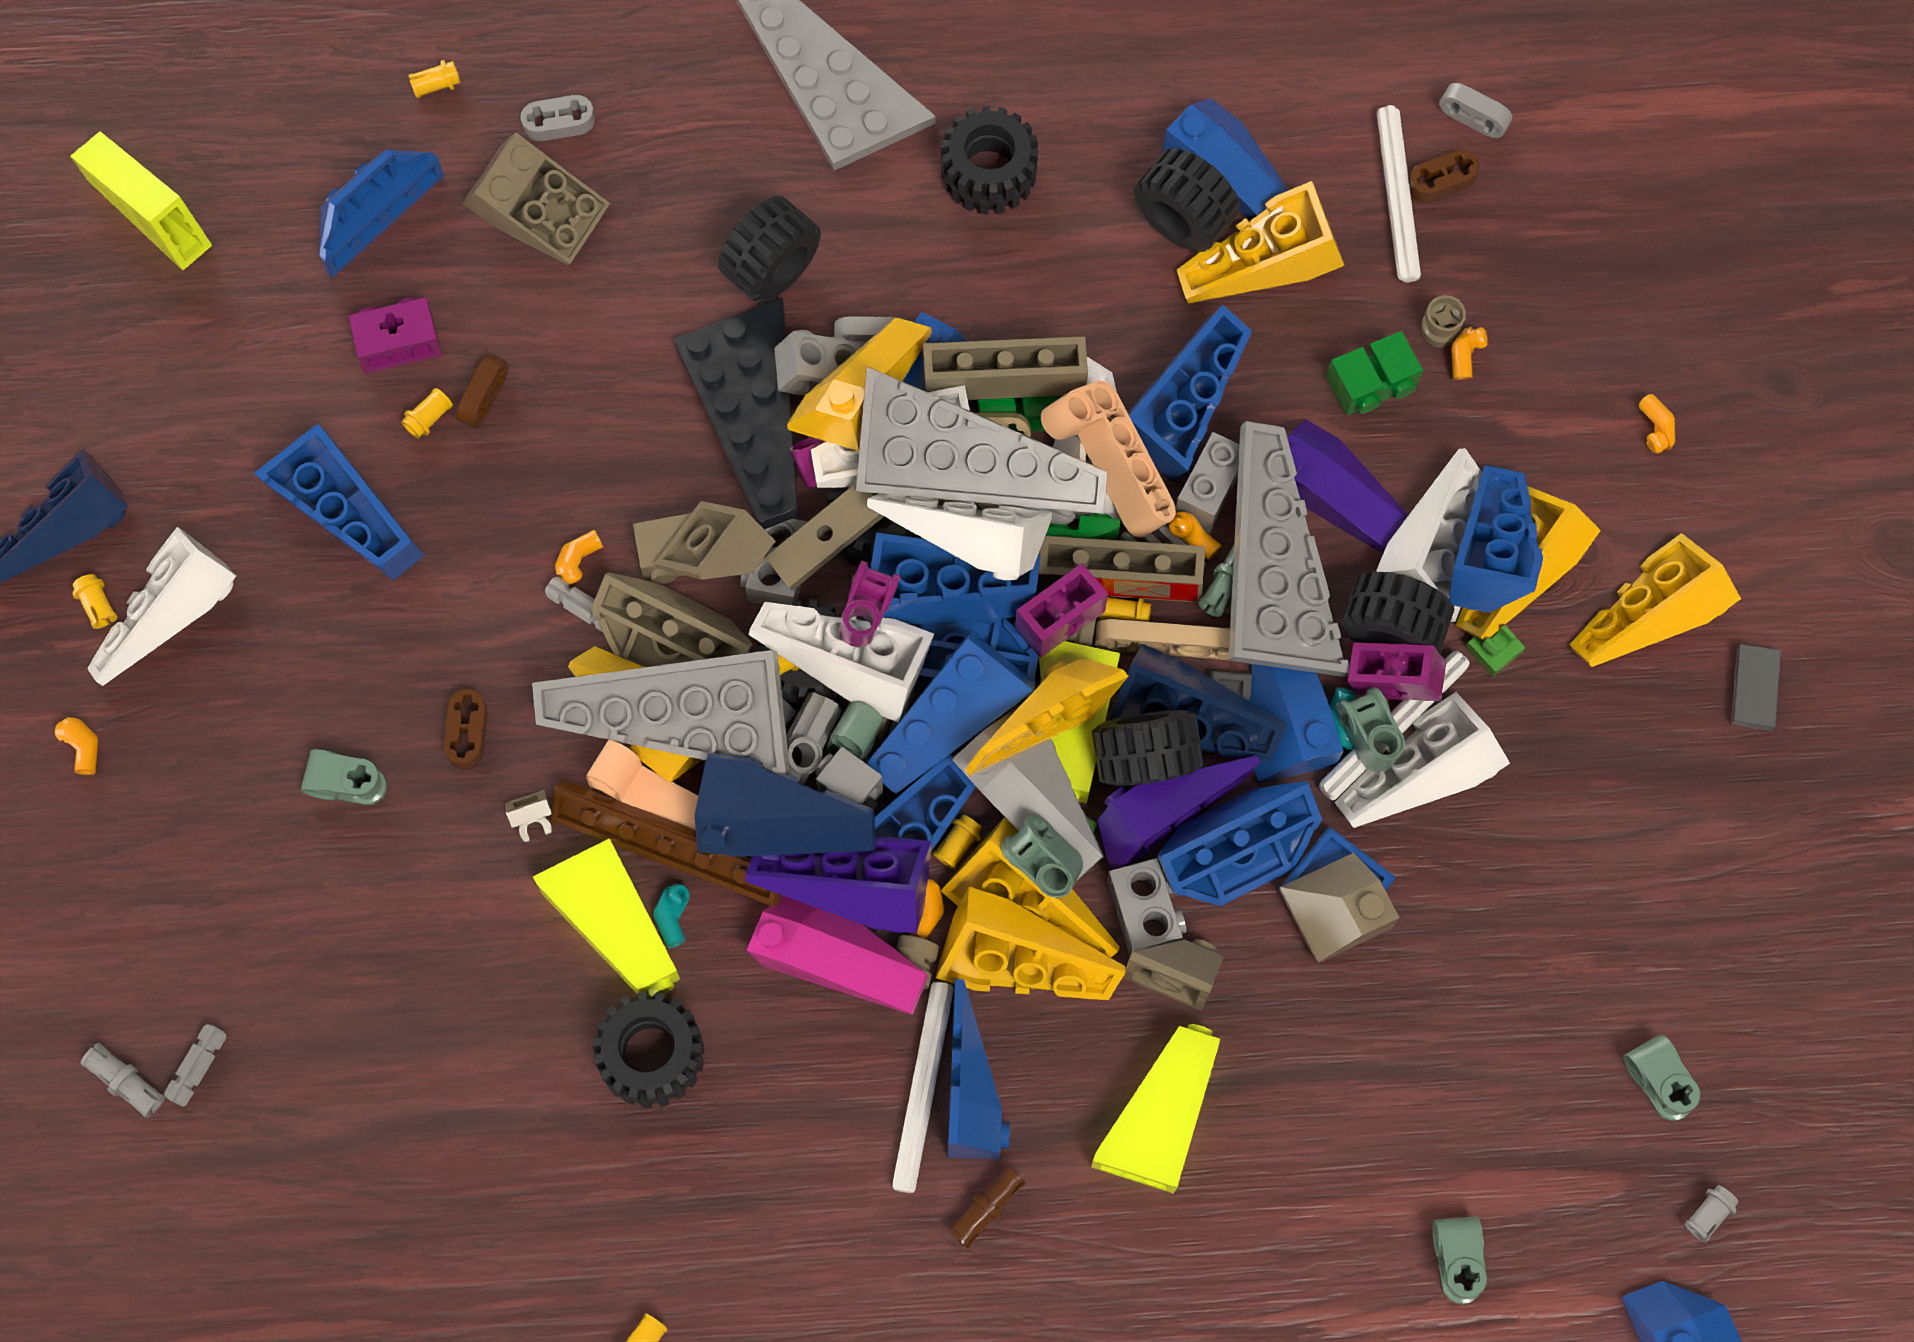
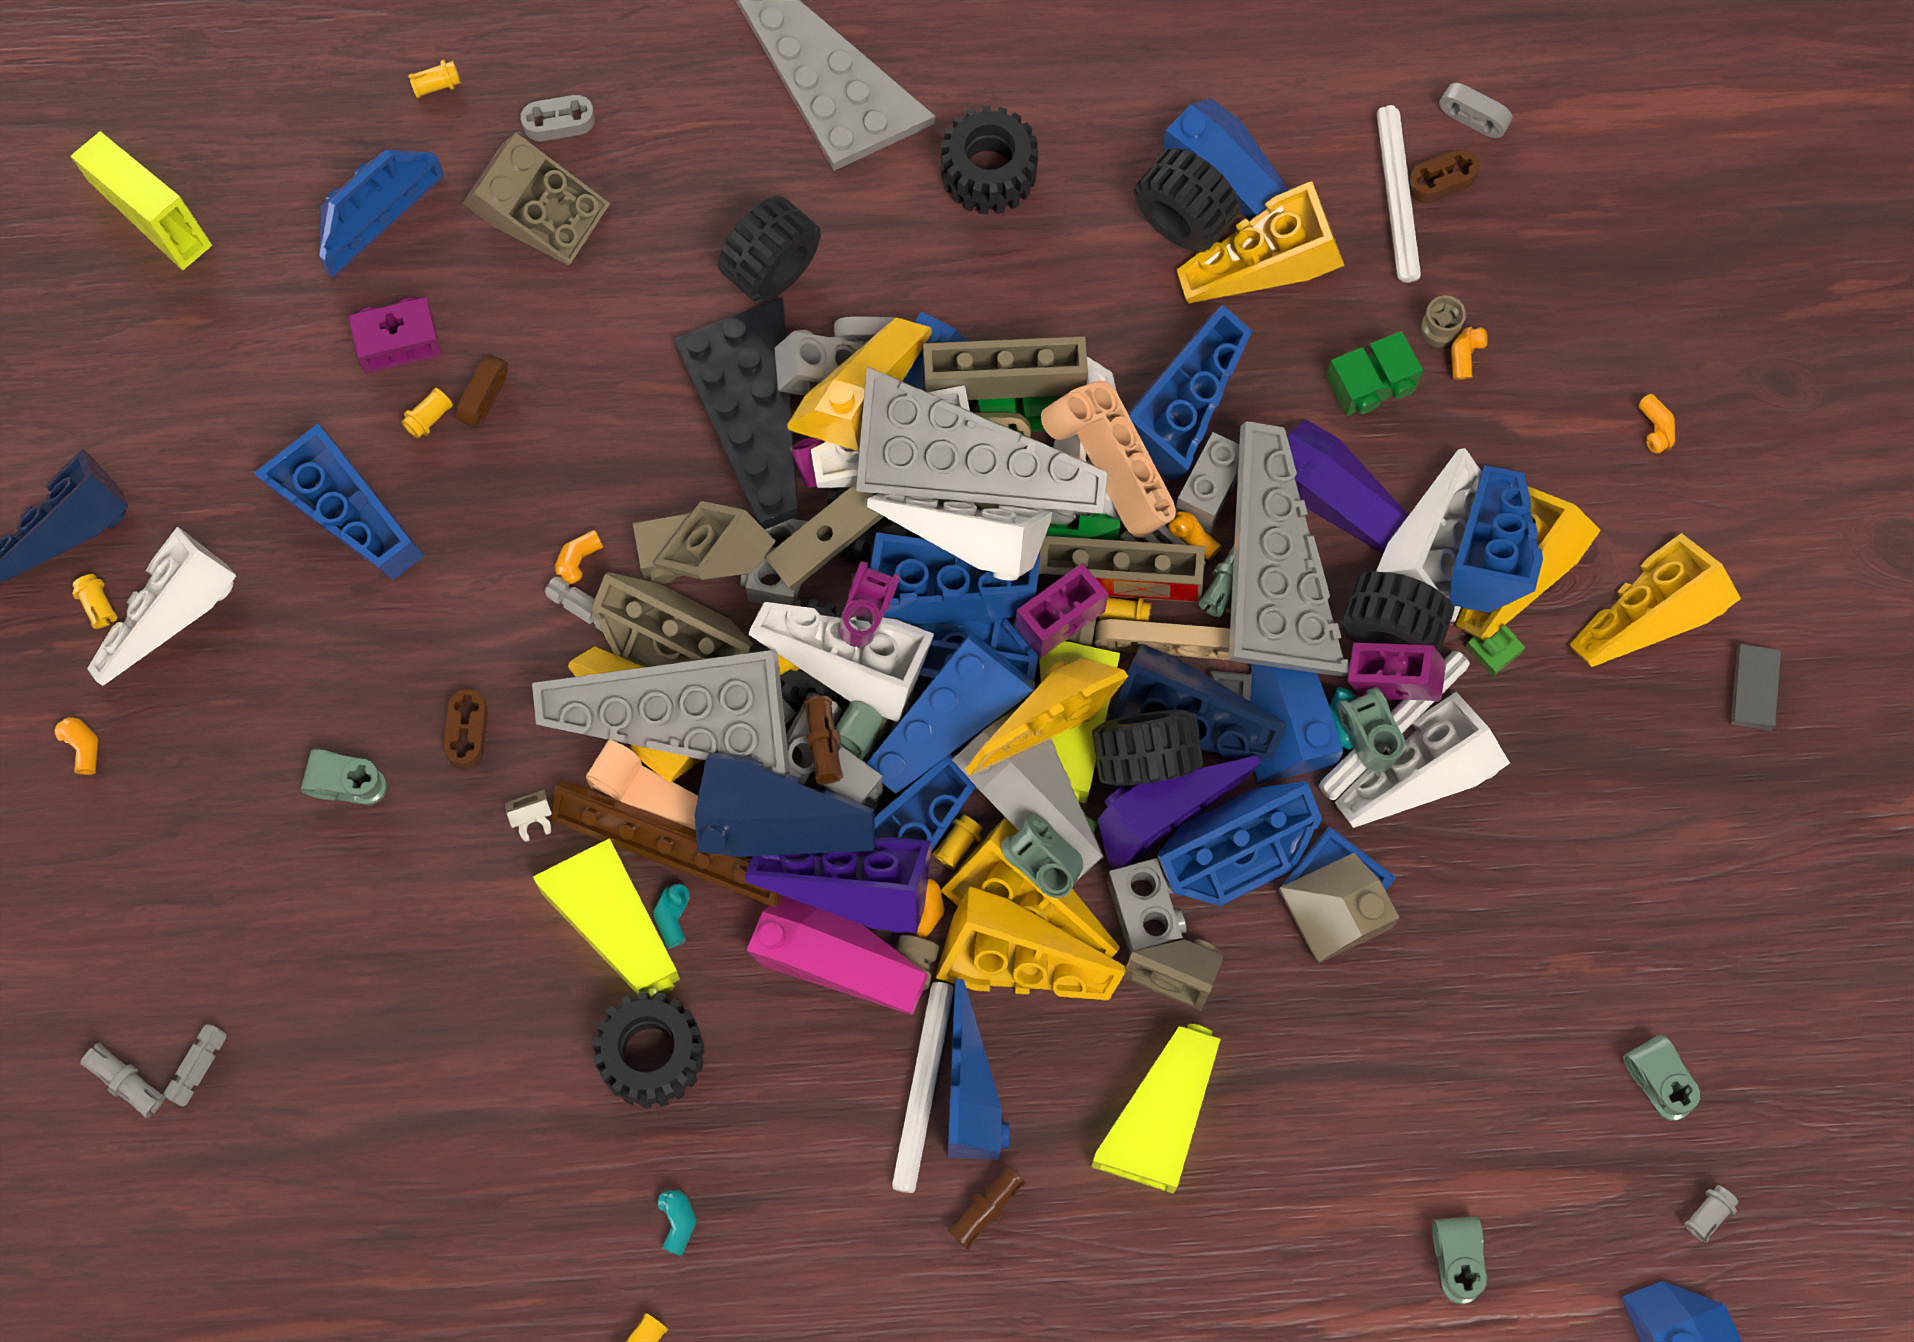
(681, 1218): none -> teal arm
(823, 740): none -> reddish brown pin

